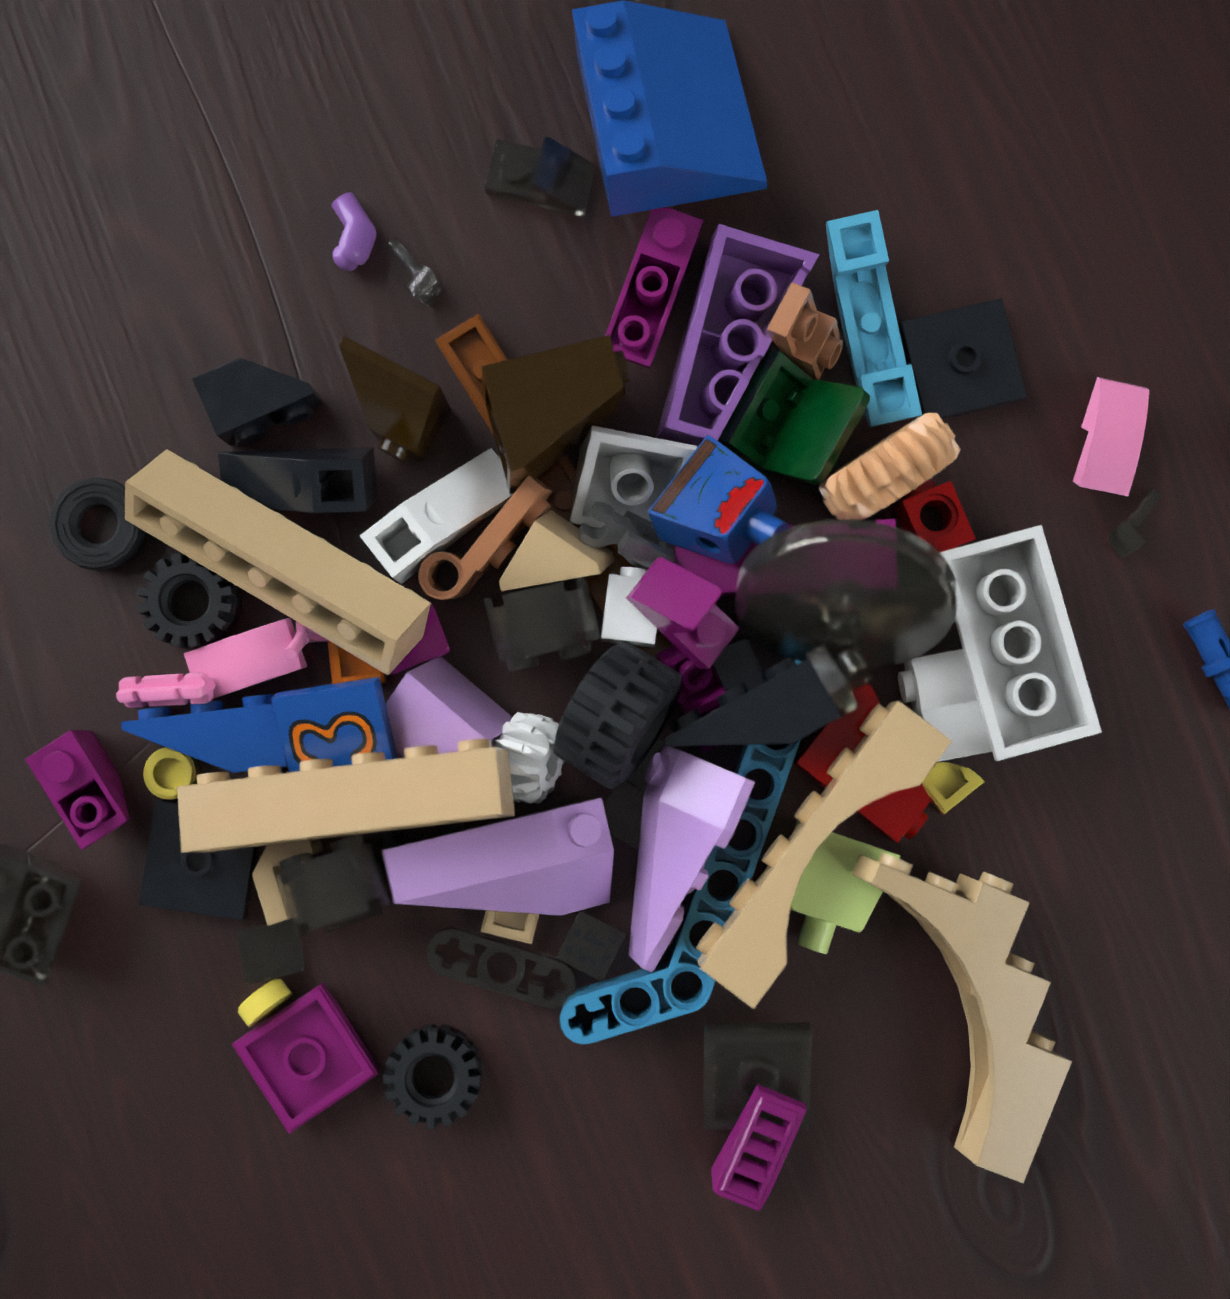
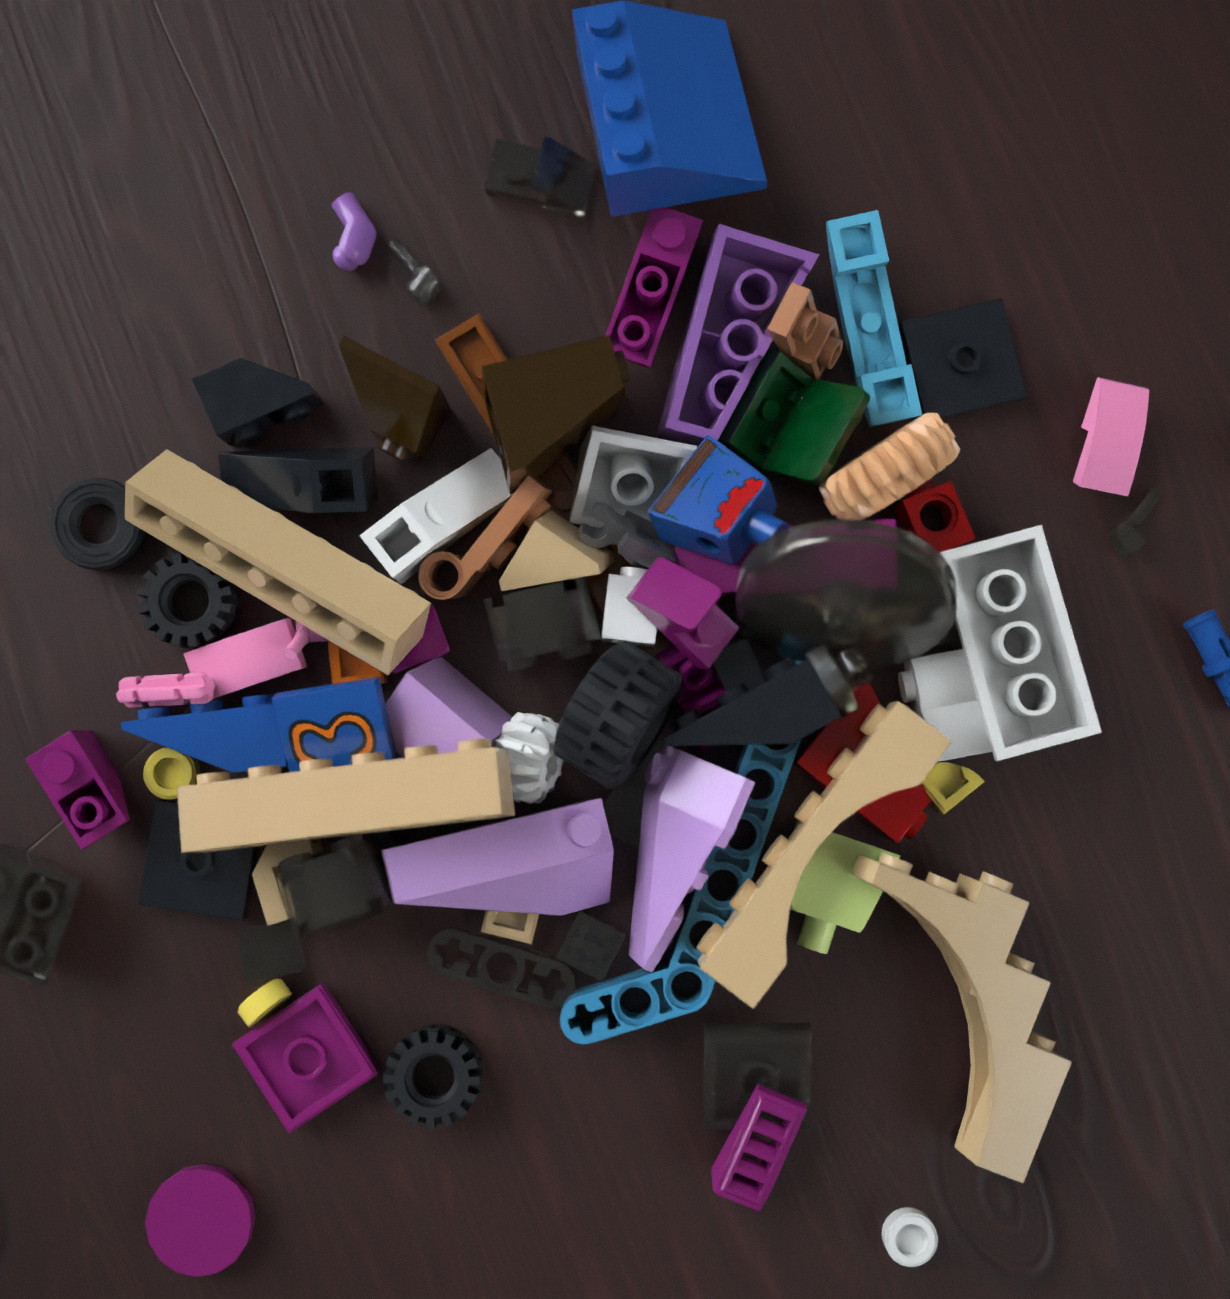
(200, 1220): none -> magenta tile
(909, 1237): none -> white tile

